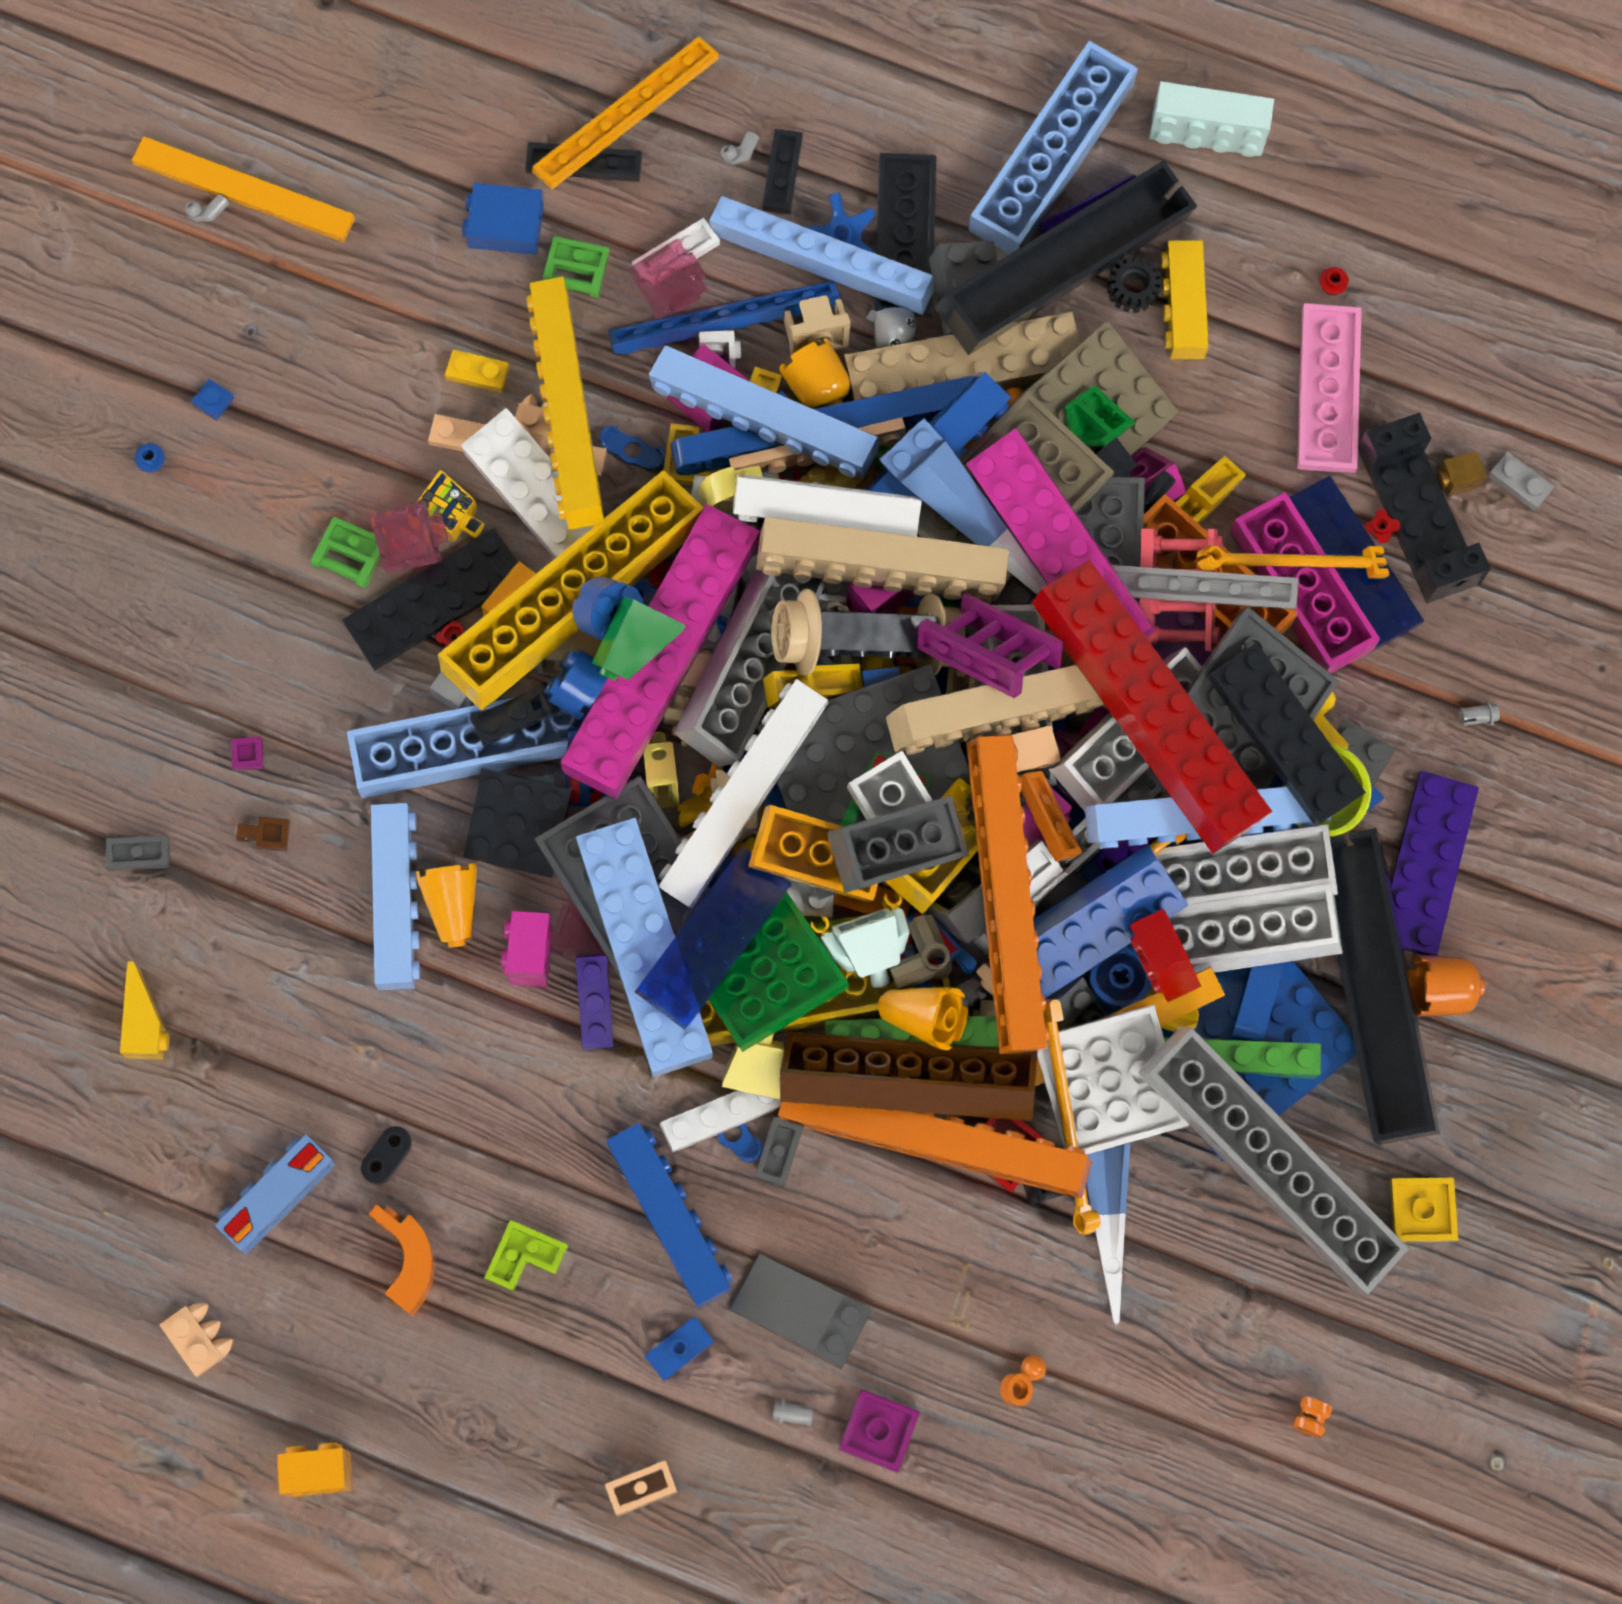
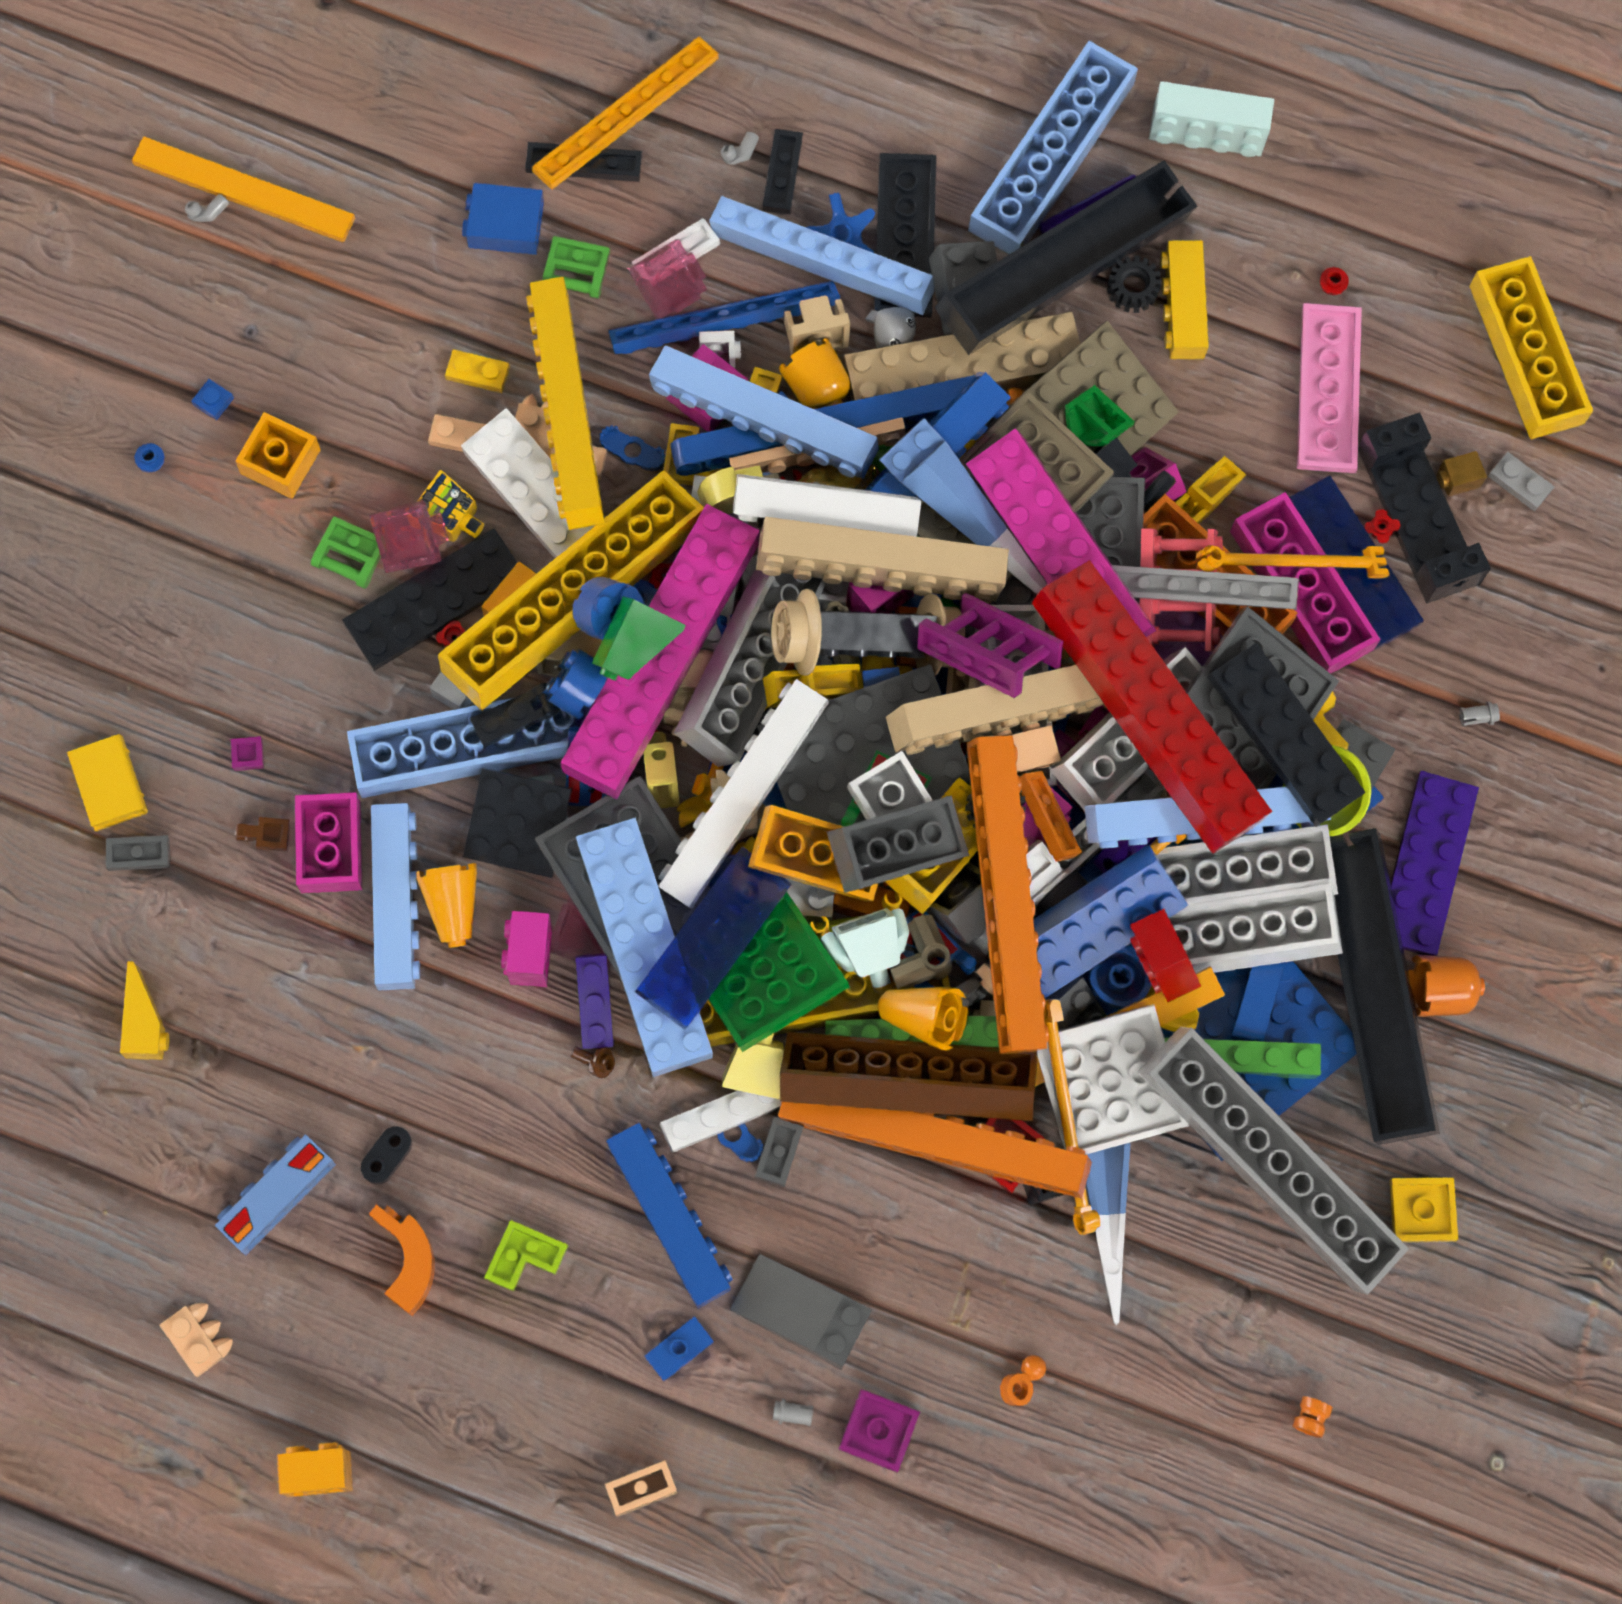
(107, 782): none -> yellow piece
(278, 455): none -> light orange brick
(328, 842): none -> dark pink brick
(597, 1062): none -> reddish brown plate
(1530, 348): none -> yellow brick

